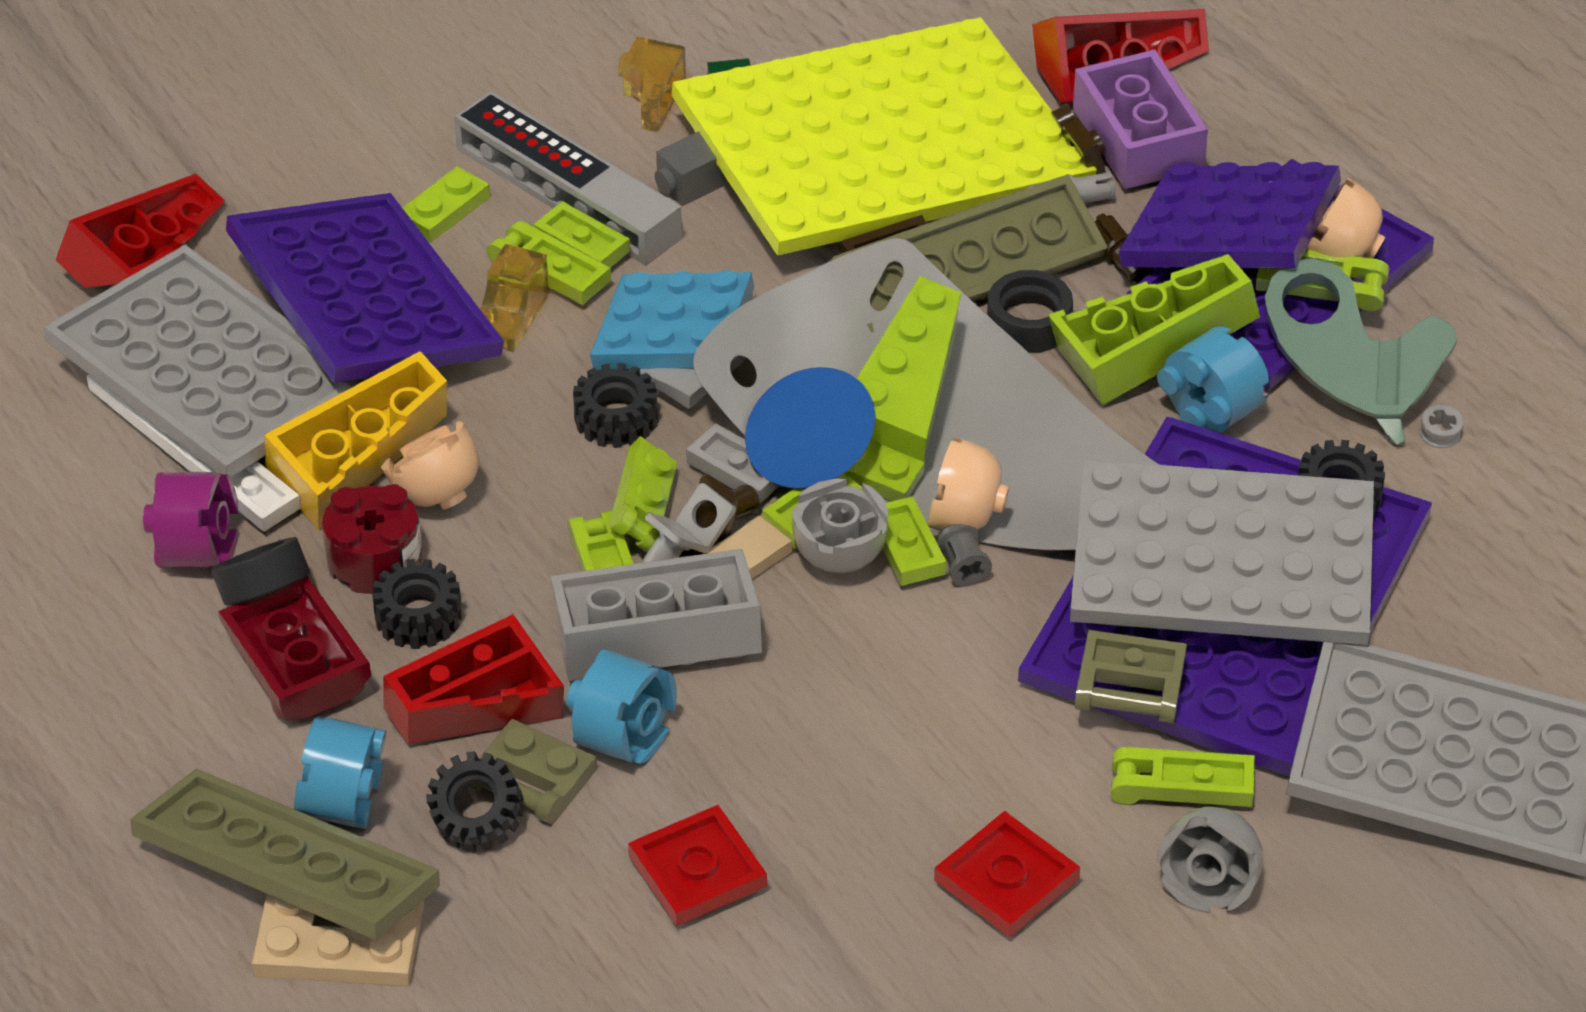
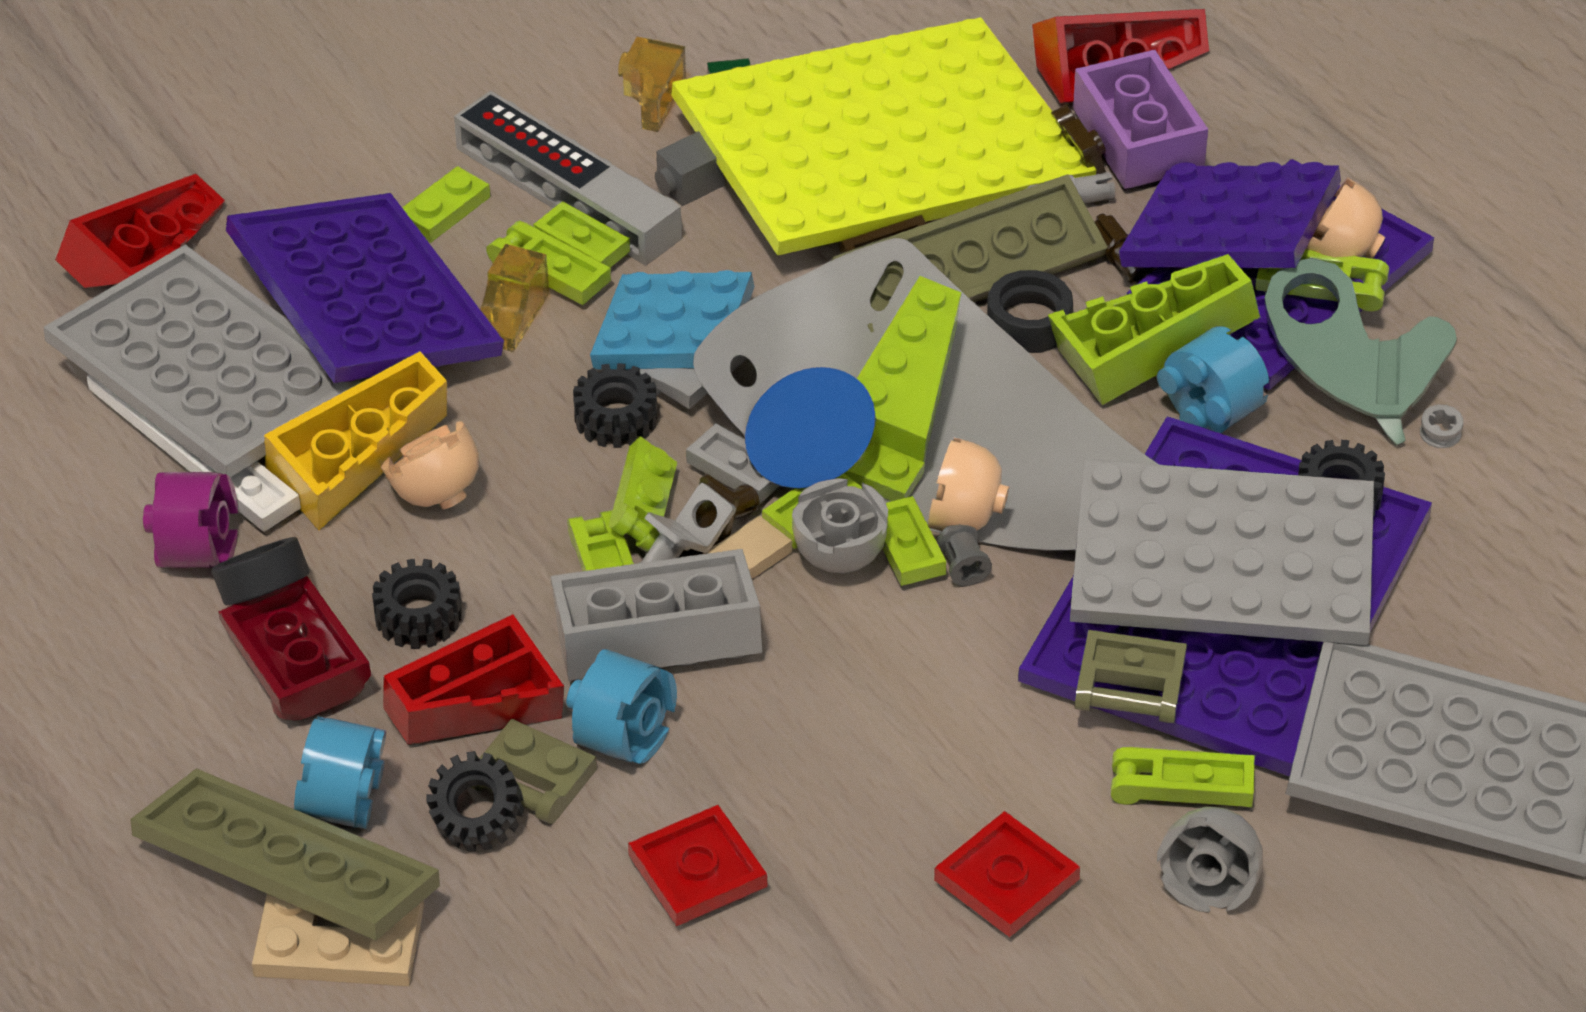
(369, 532): dark red brick -> none

